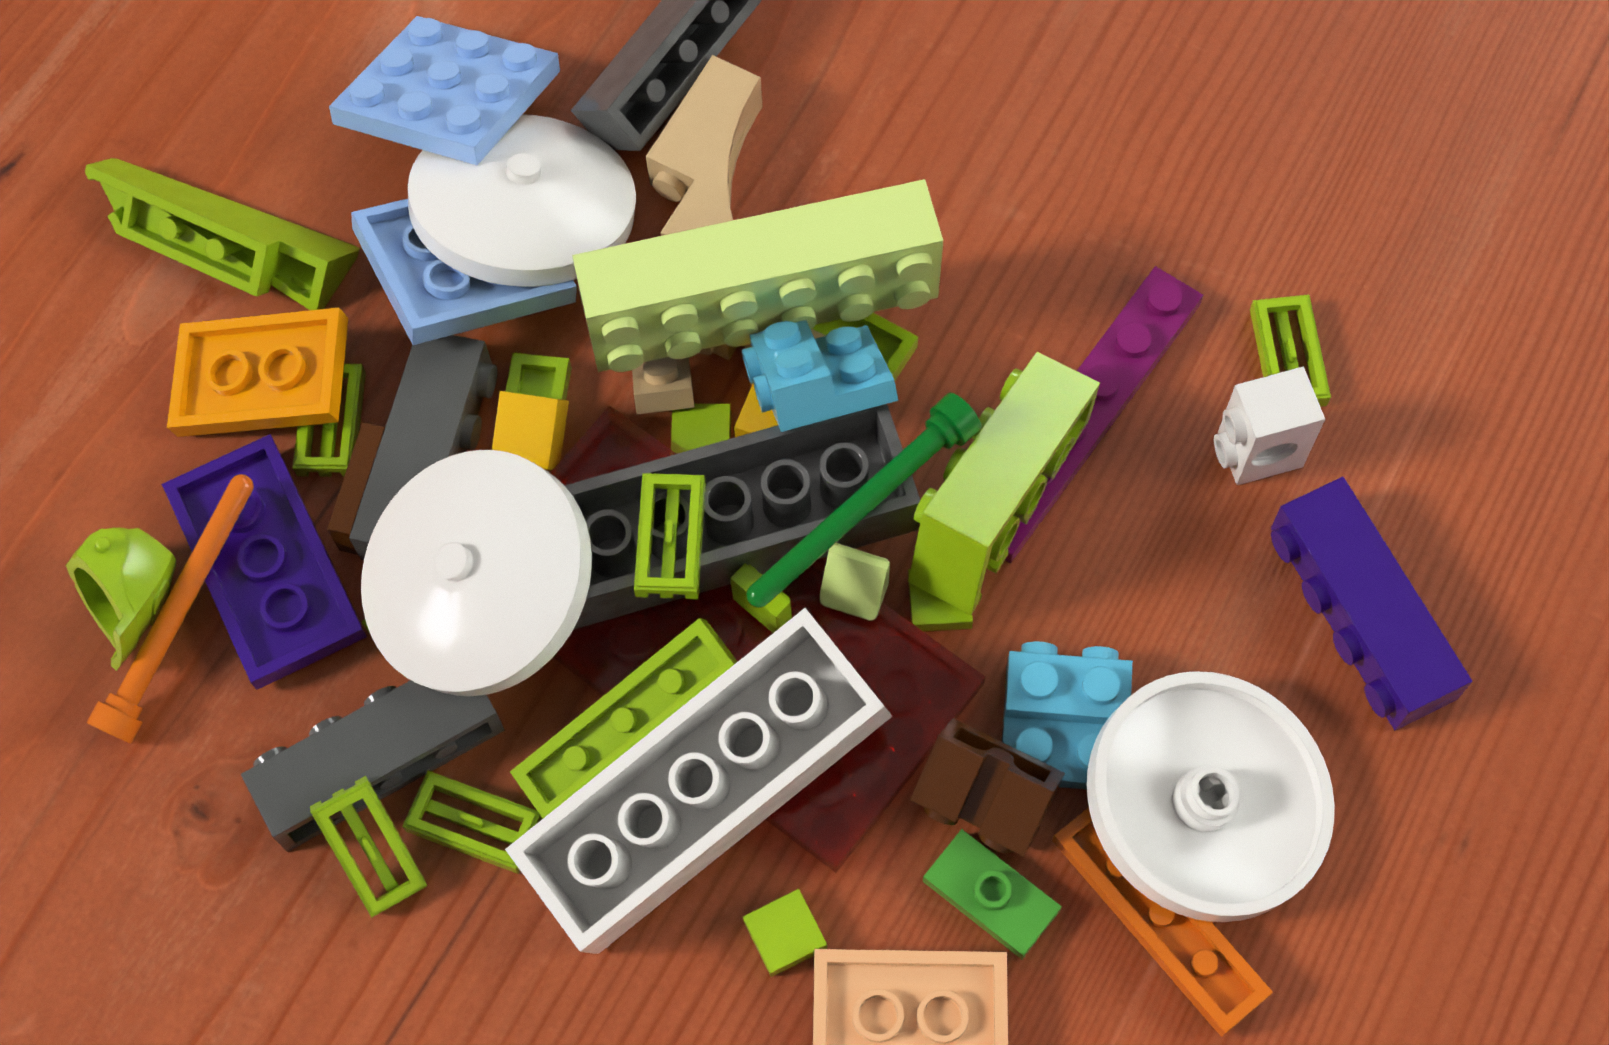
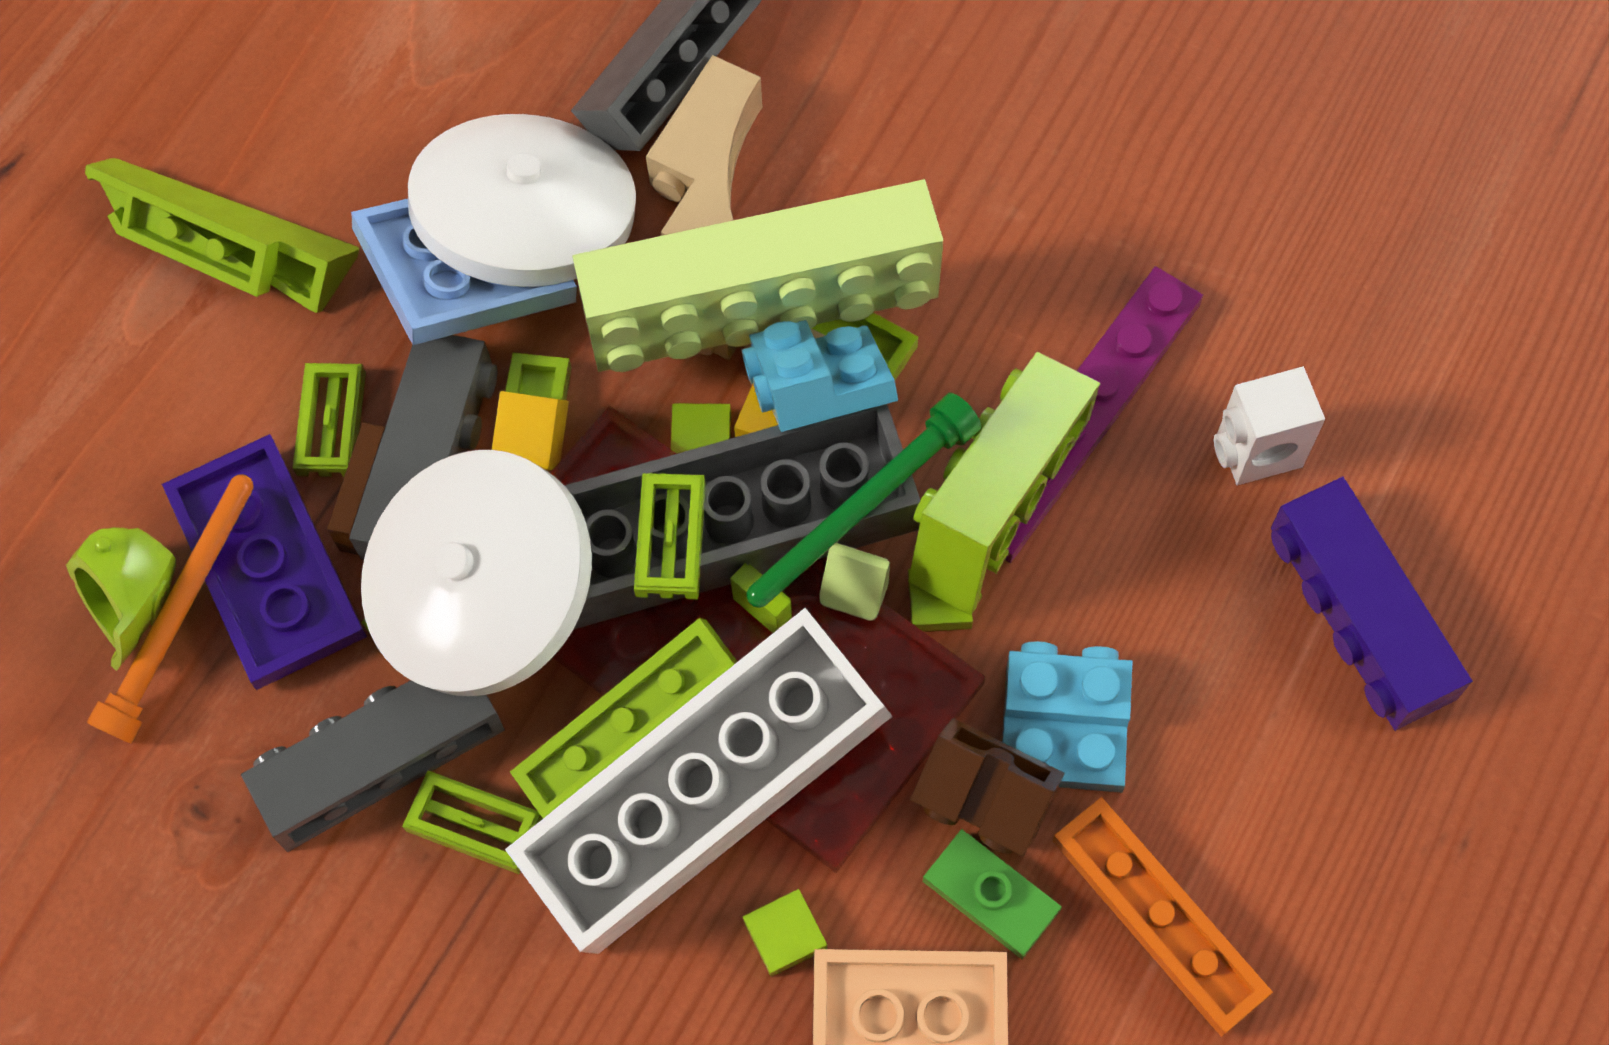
(258, 372): light orange plate -> none
(343, 801): lime tile -> none
(445, 89): light blue plate -> none
(663, 385): tan plate -> none
(1210, 796): white dish -> none
(1265, 344): lime tile -> none

